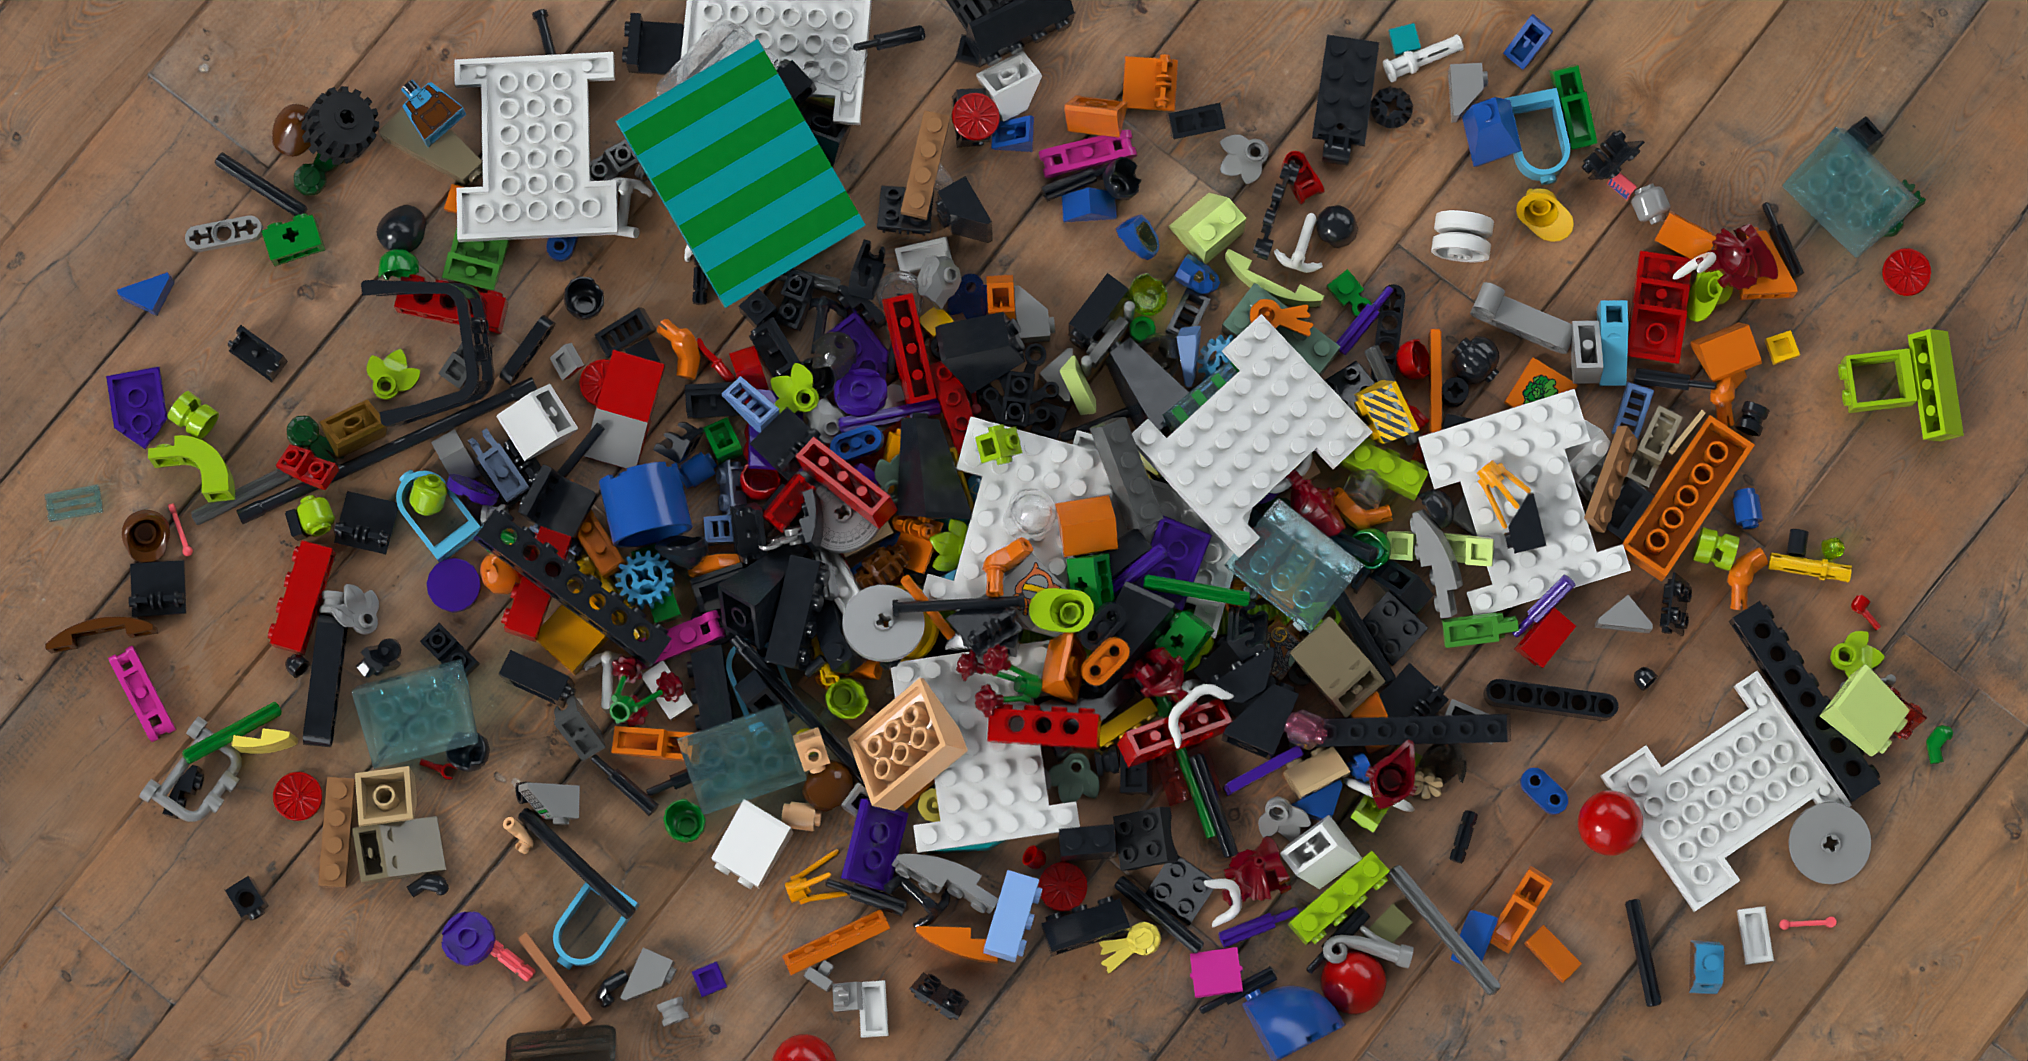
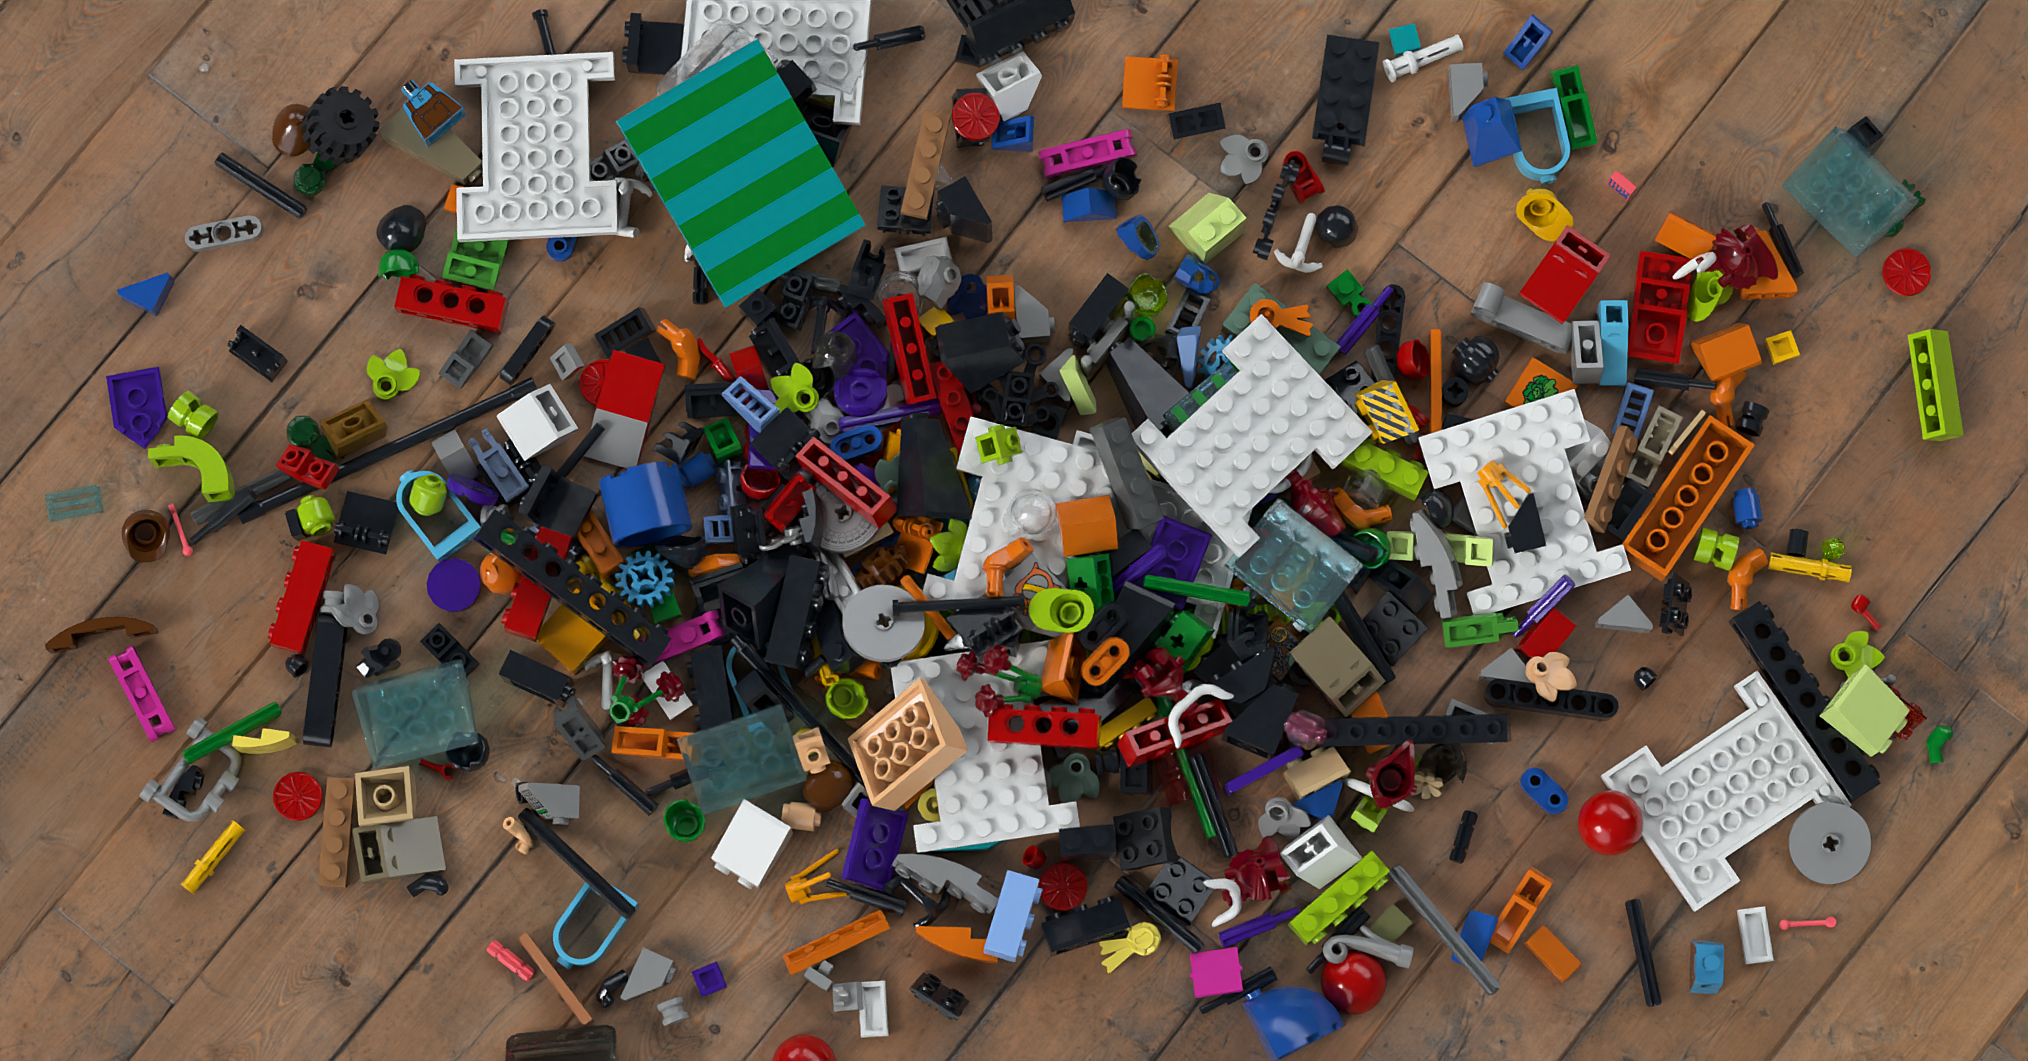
(157, 588): black hinge -> none
(212, 857): none -> yellow pin
(226, 513): none -> black axle
(239, 890): black brick -> none
(307, 239): green brick -> none
(468, 938): dark purple tile -> none
(474, 342): black windscreen -> none
(583, 298): black hair -> none
(1070, 434): black bar -> none
(1095, 116): orange slope -> none
(1304, 296): yellowish green slope -> none
(1358, 766): blue plate -> none
(1396, 118): black gear -> none
(1412, 695): black hinge -> none
(1462, 236): white wheel -> none
(1505, 667): none -> light grey slope
(1553, 675): none -> light nougat plate
(1564, 274): none -> red slope
(1617, 152): black hinge -> none
(1650, 204): light grey head -> none
(1904, 376): lime window -> none

